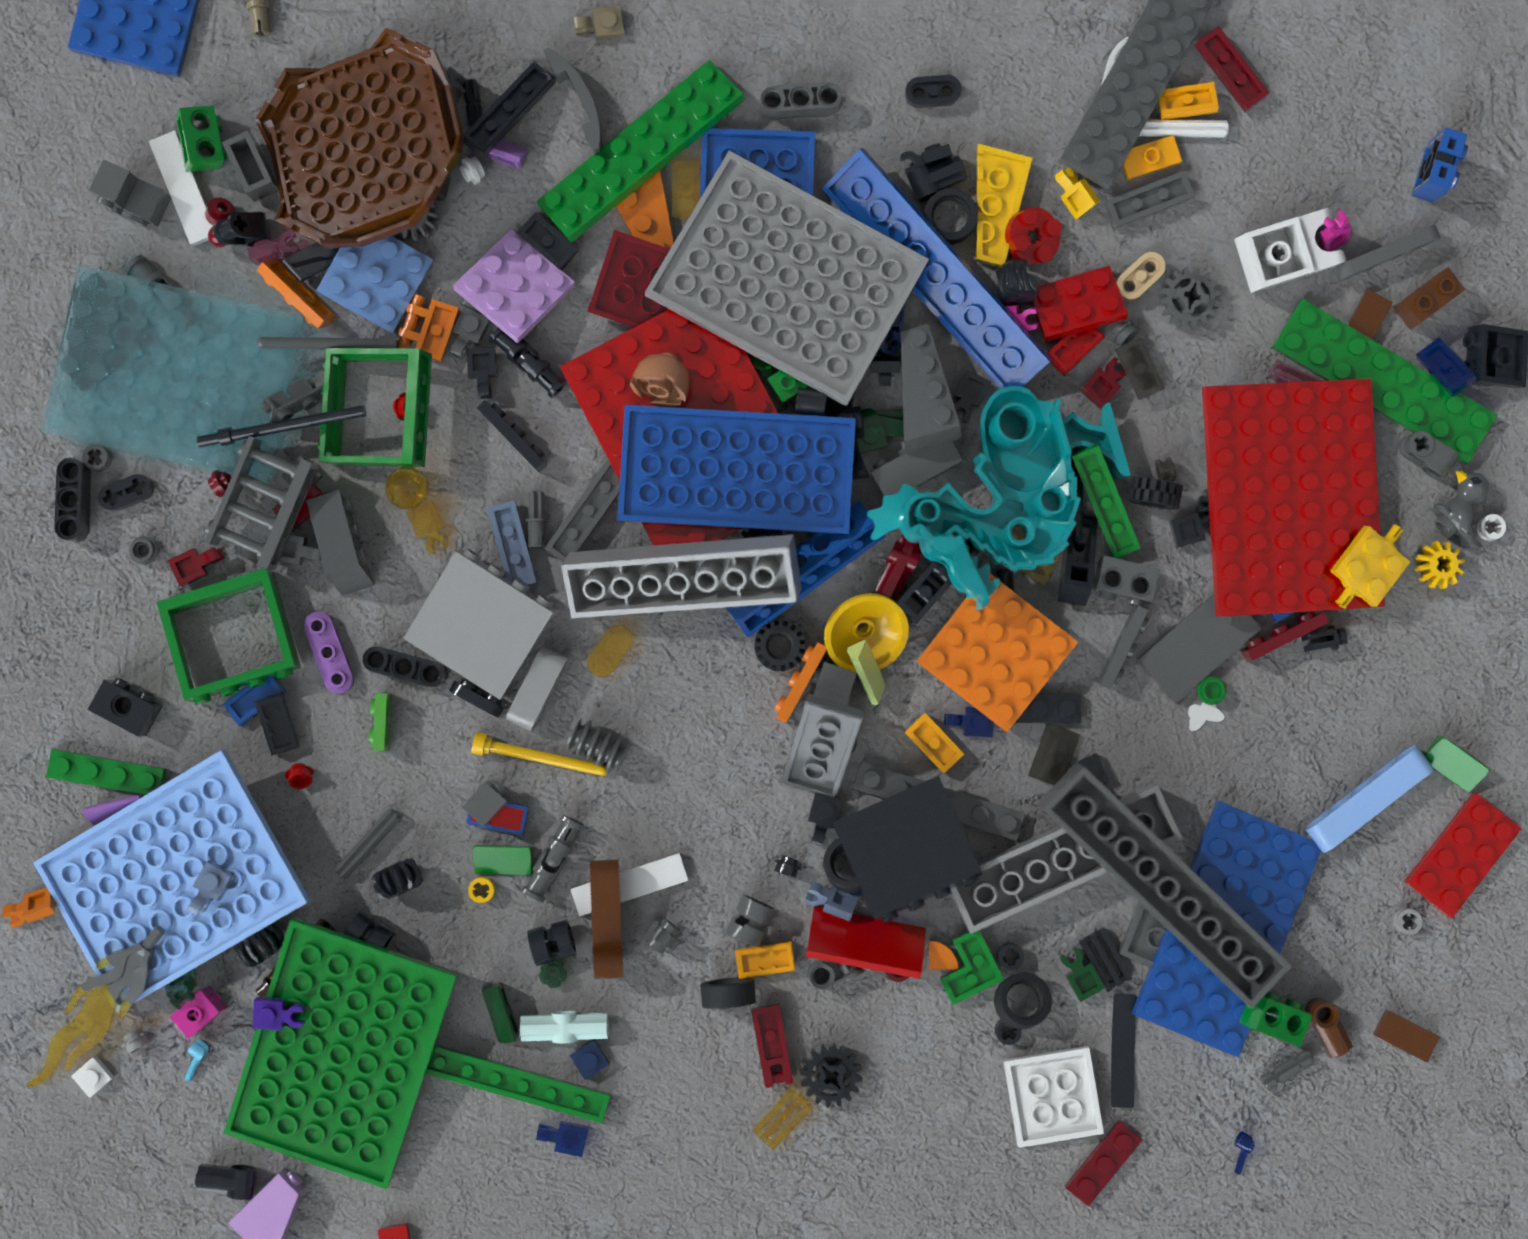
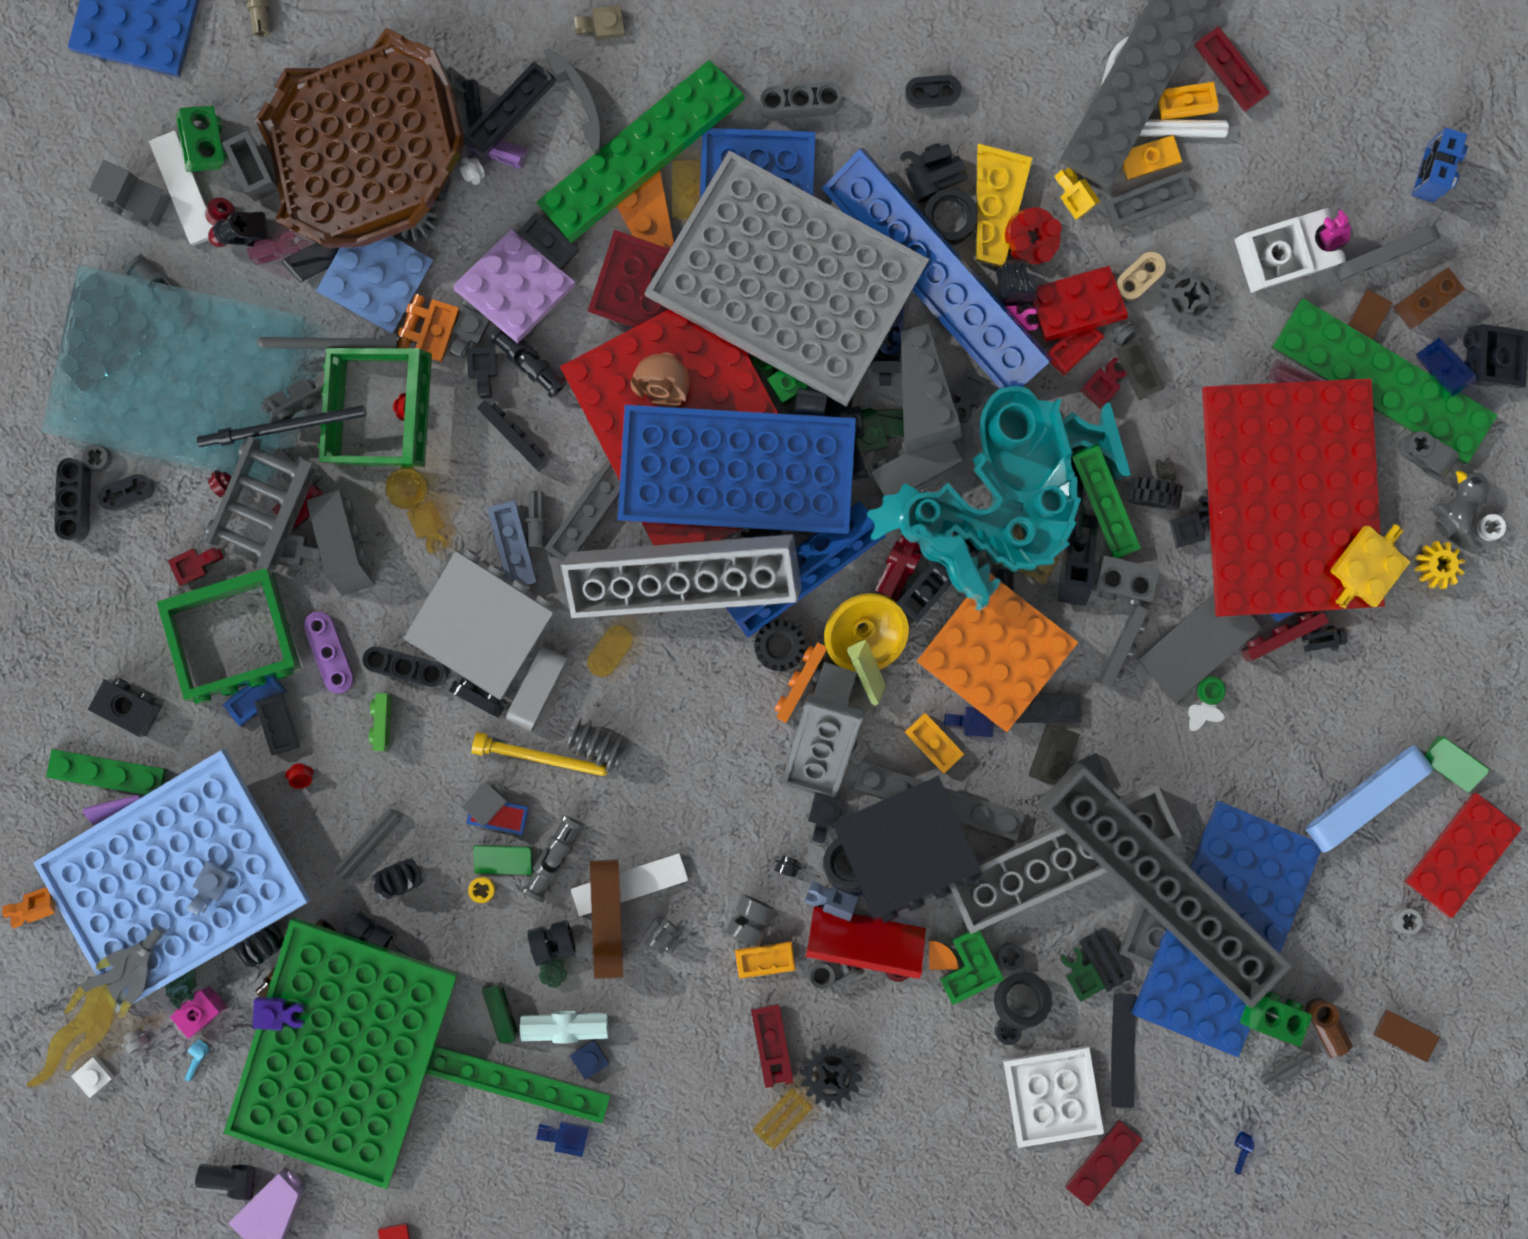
(135, 550): dark grey plate -> none
(296, 294): orange plate -> none
(728, 993): black tyre -> none

